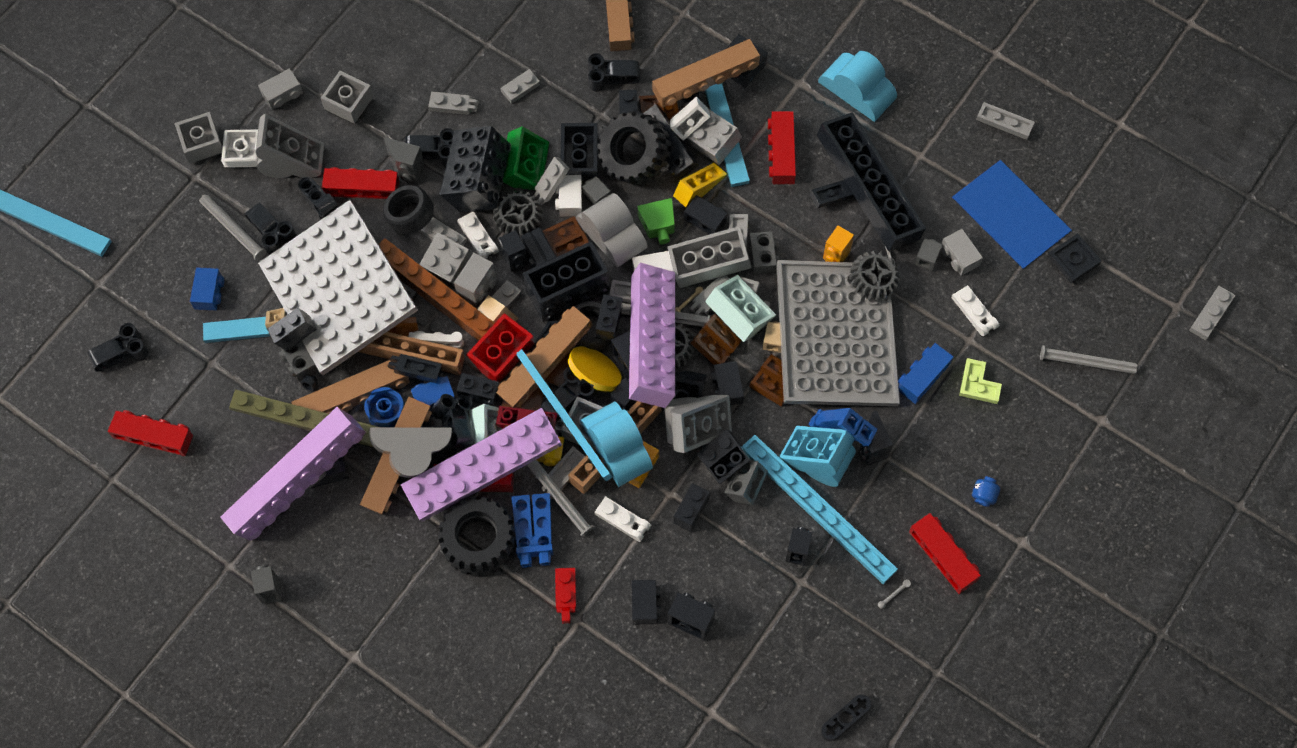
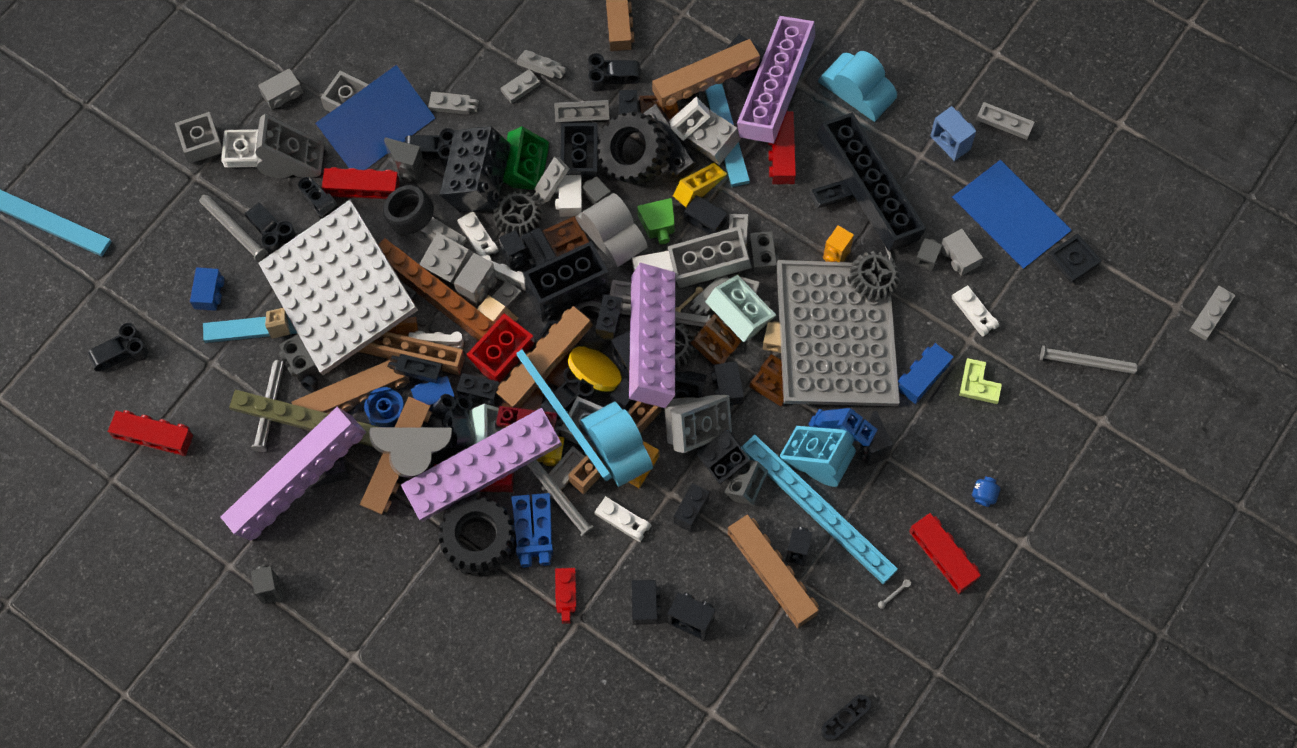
(272, 391): none -> light grey axle
(291, 329): black brick -> none
(380, 110): none -> blue piece
(504, 273): none -> white plate
(541, 64): none -> light grey hinge
(581, 111): none -> light grey plate
(772, 571): none -> medium nougat brick
(776, 79): none -> lavender brick
(953, 133): none -> medium blue brick

